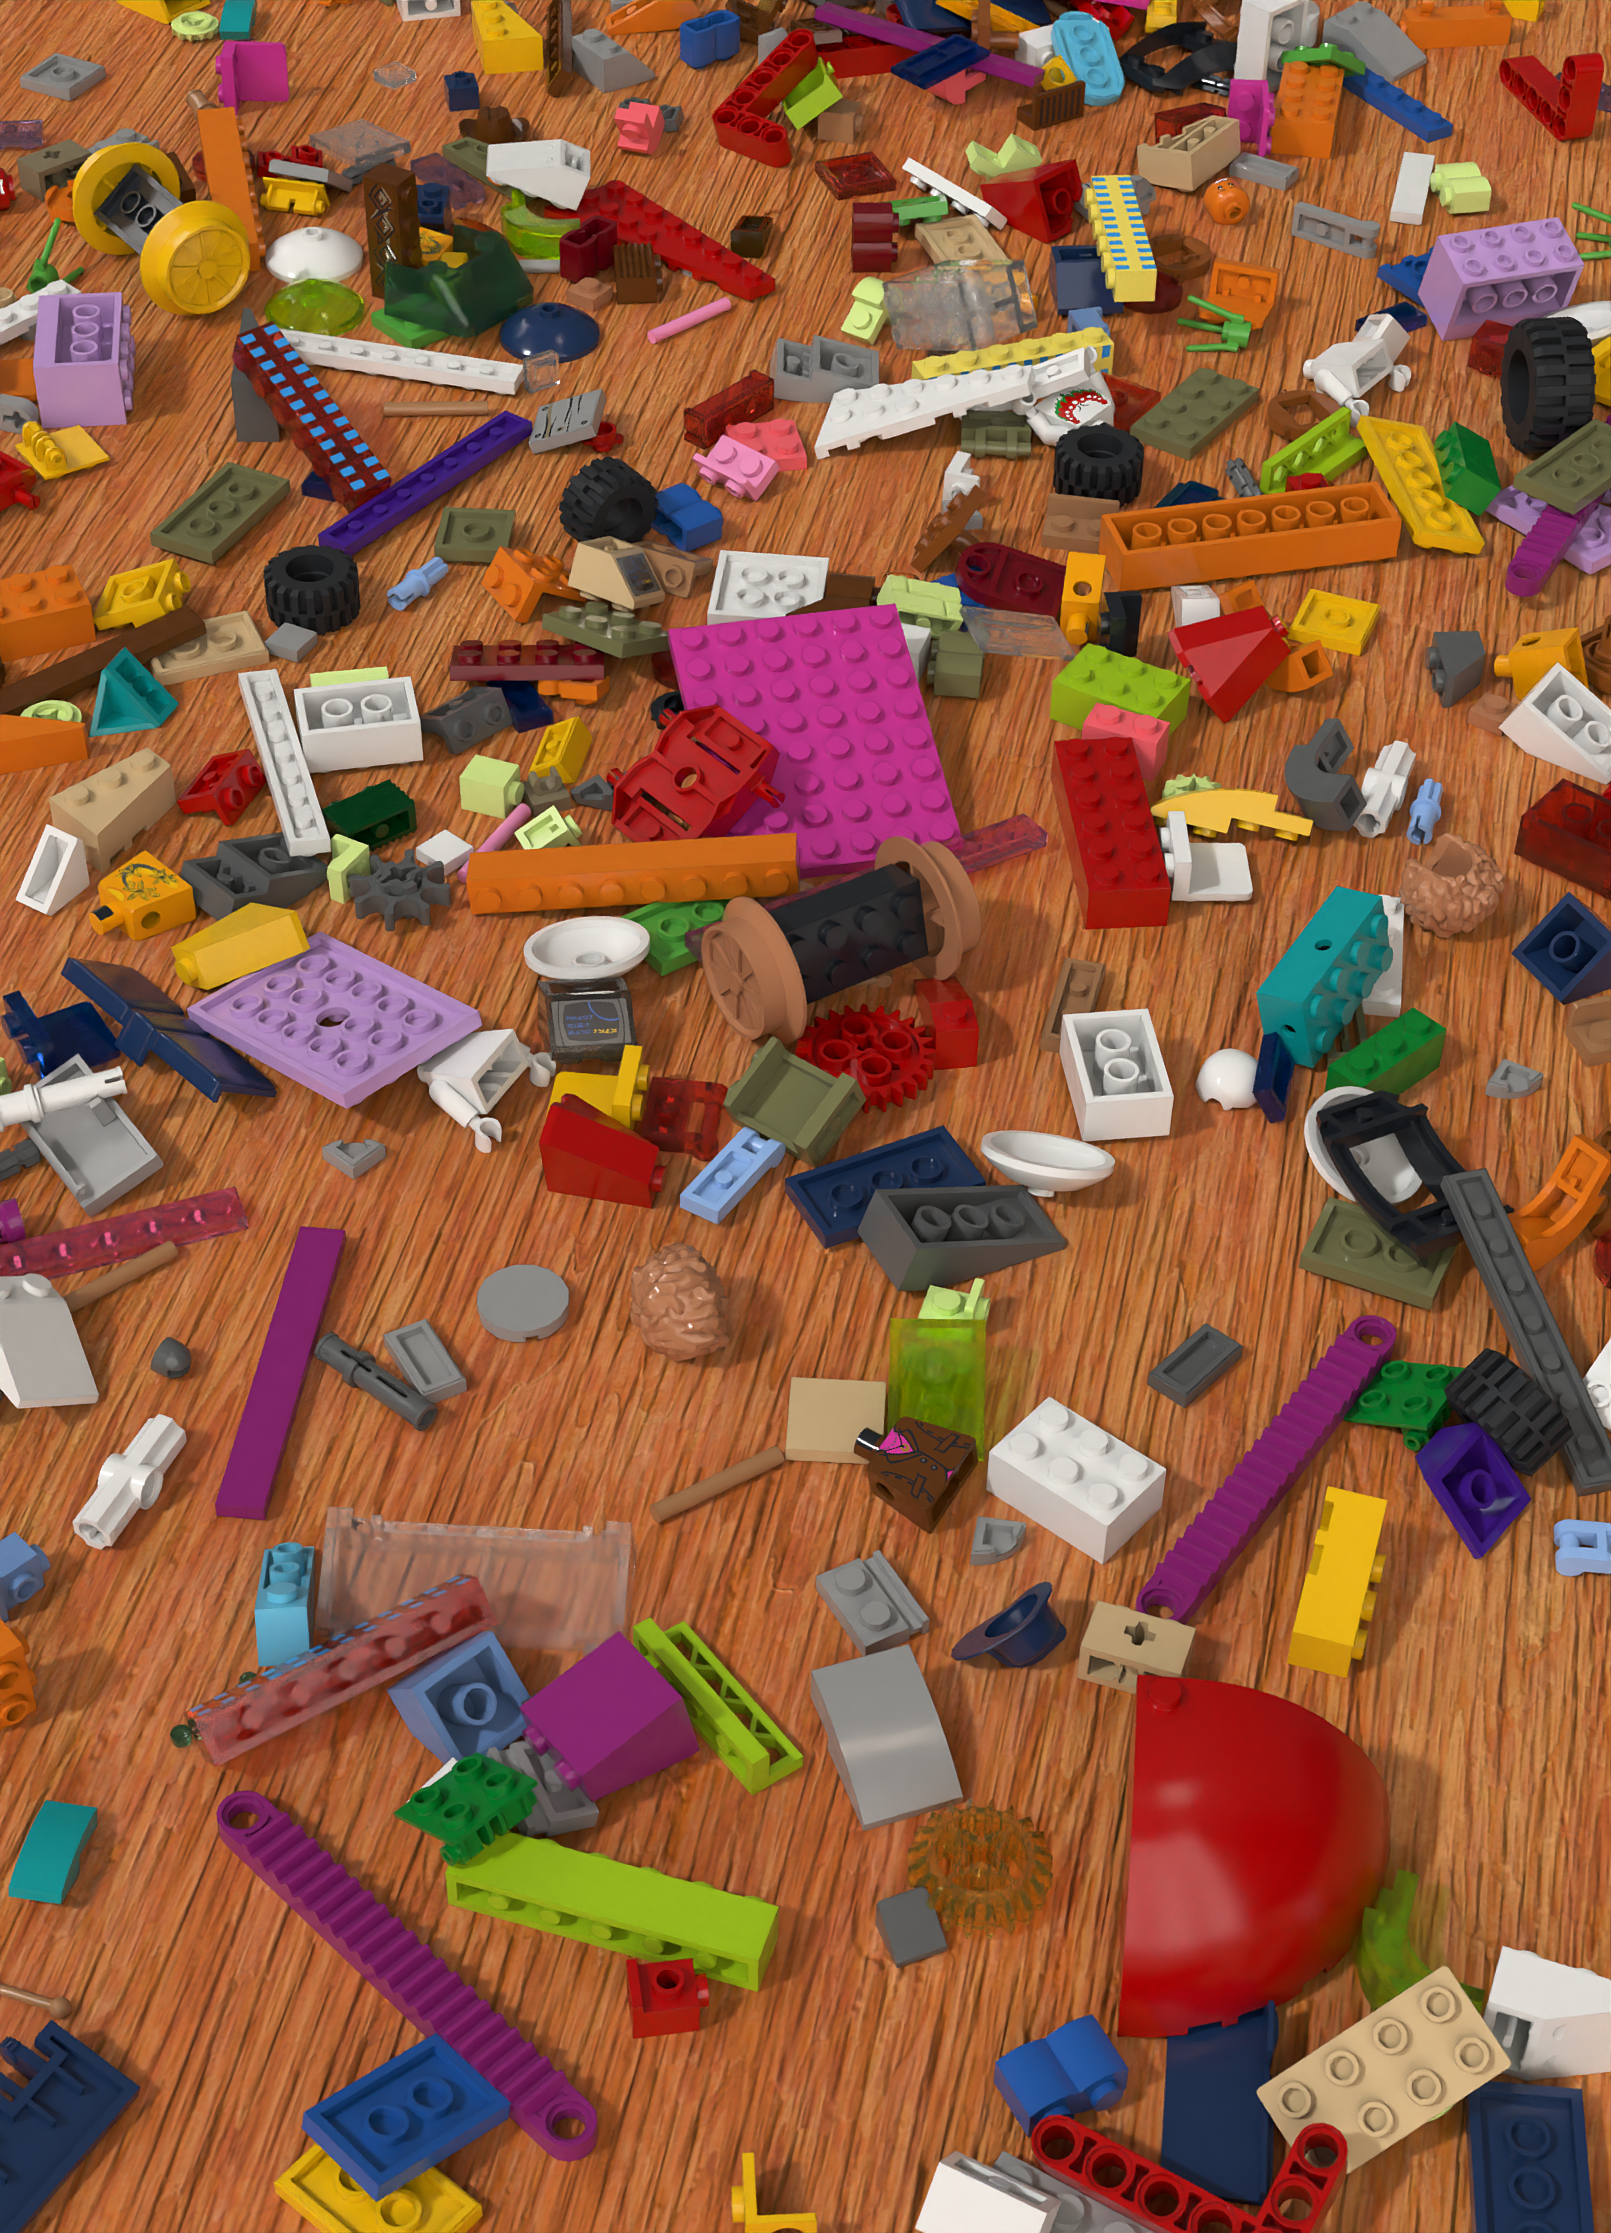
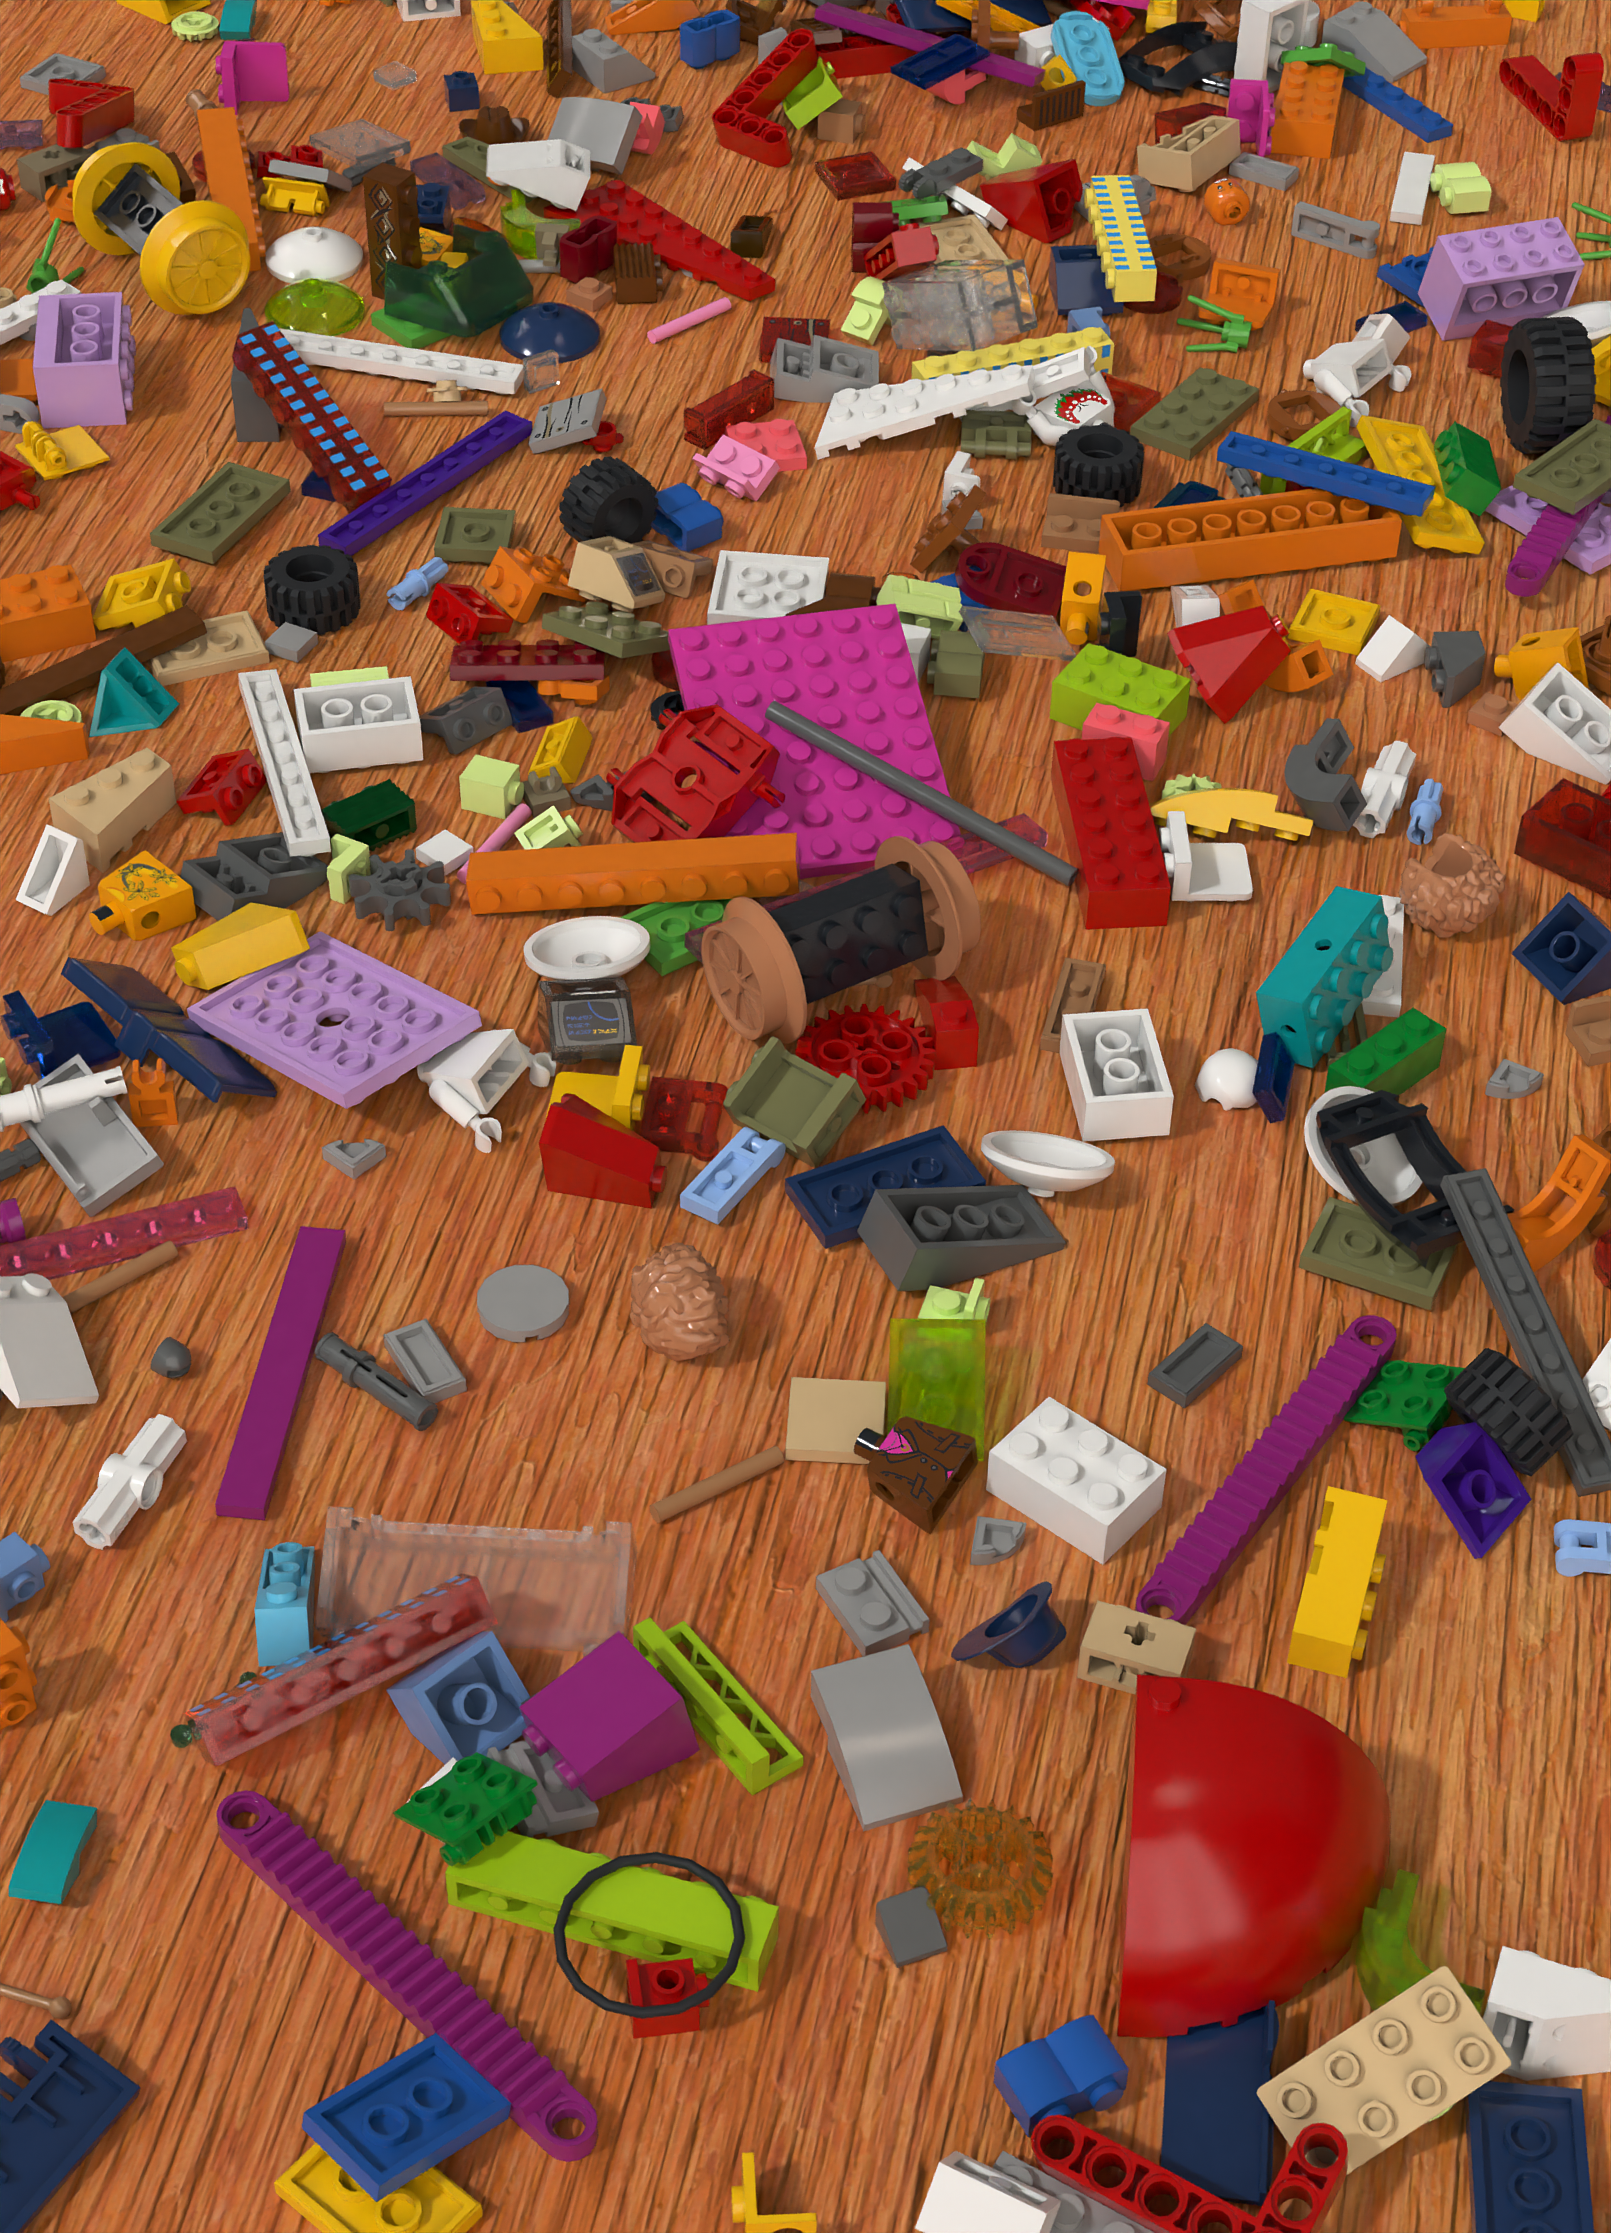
(88, 110): none -> red beam
(151, 1097): none -> orange plate
(446, 391): none -> tan plate
(465, 612): none -> red bracket
(547, 242): none -> dark tan tile
(598, 126): none -> light grey slope
(658, 2010): none -> black piece
(792, 329): none -> clear red tile
(902, 252): none -> red brick
(922, 793): none -> dark grey piece
(941, 173): none -> dark grey hinge
(1326, 473): none -> blue plate
(1392, 651): none -> white slope

